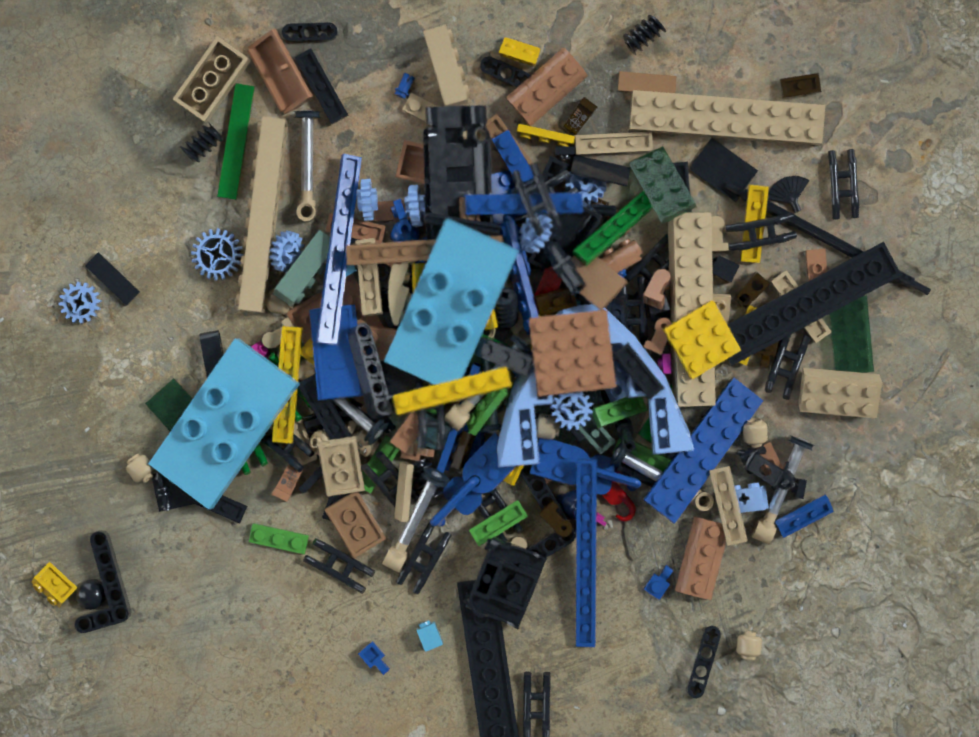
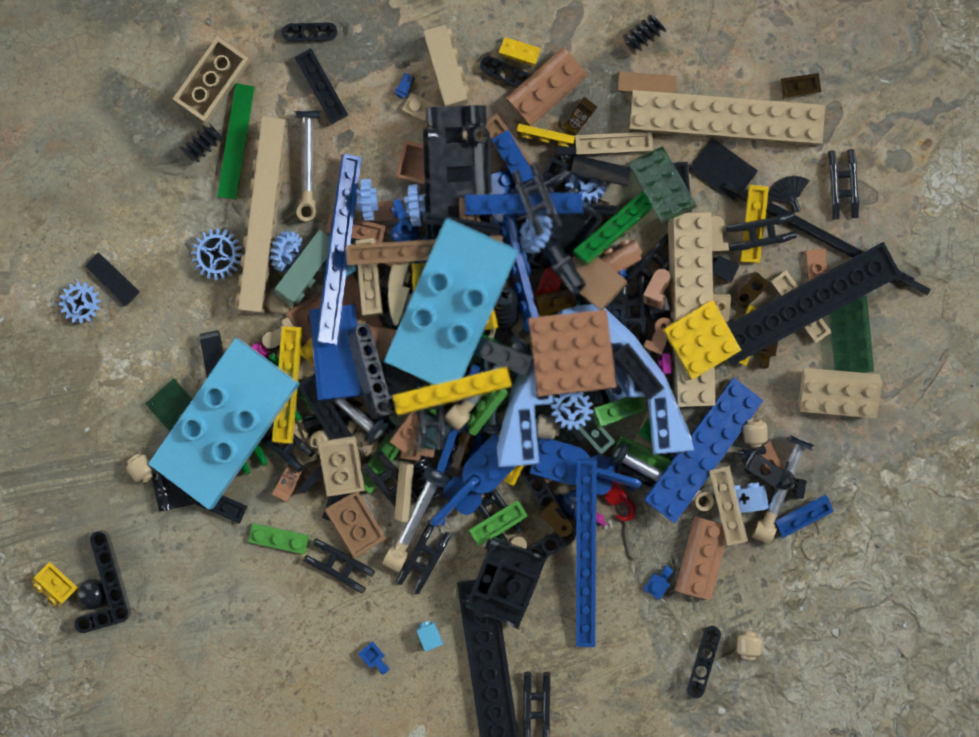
(279, 72): nougat container -> none
(625, 431): black pin -> none
(791, 375): black piece -> none

